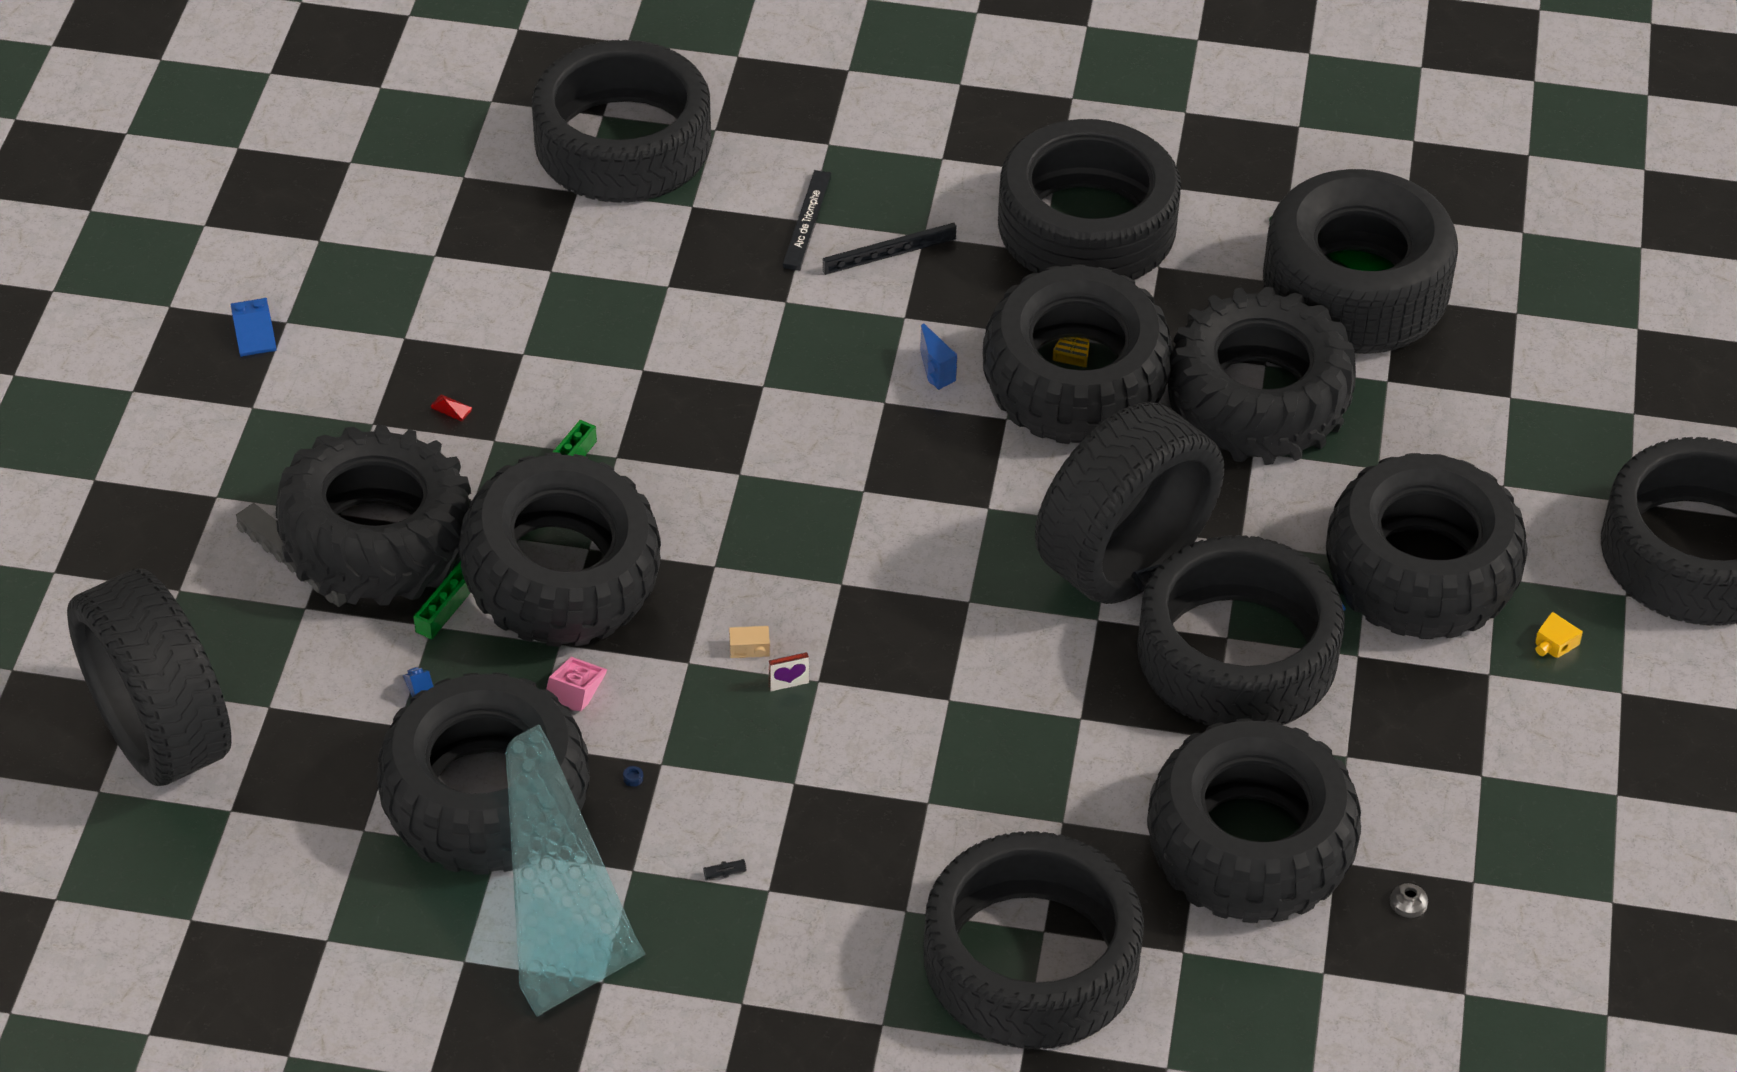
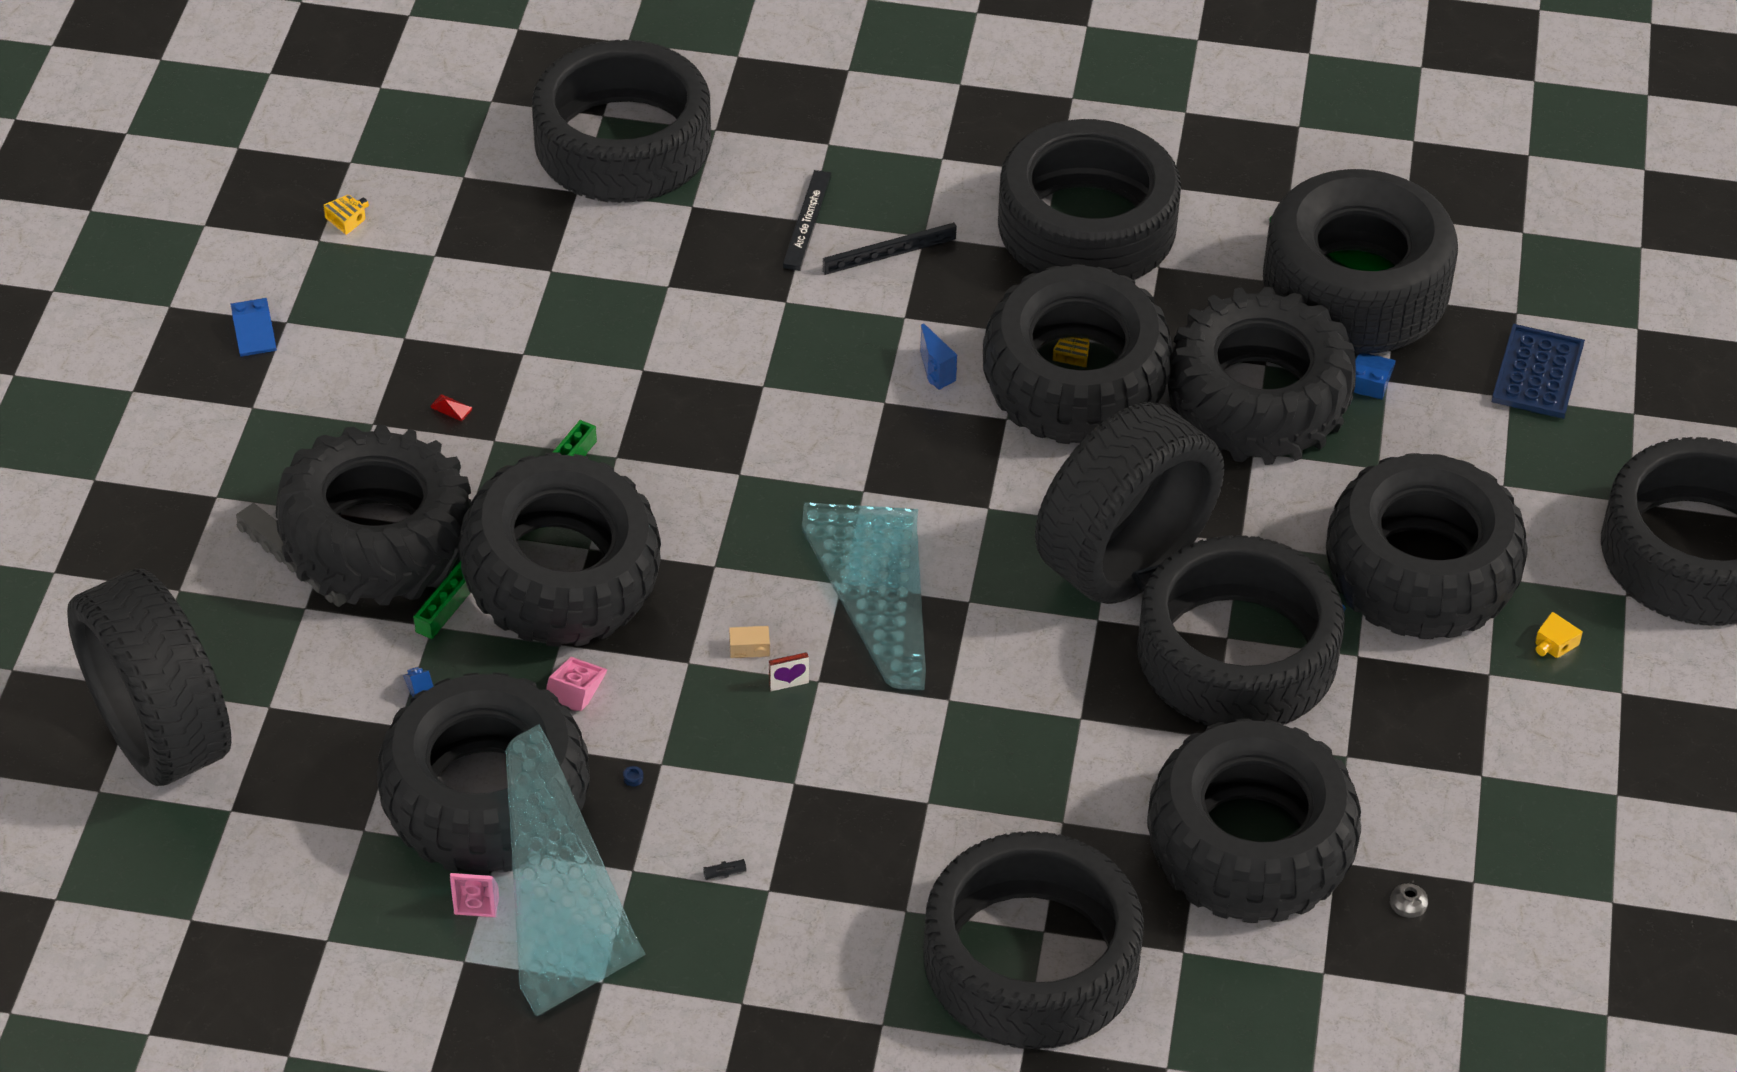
(346, 212): none -> yellow torso
(474, 895): none -> bright pink slope
(876, 574): none -> clear light blue wing
(1372, 375): none -> blue slope
(1538, 371): none -> dark blue plate

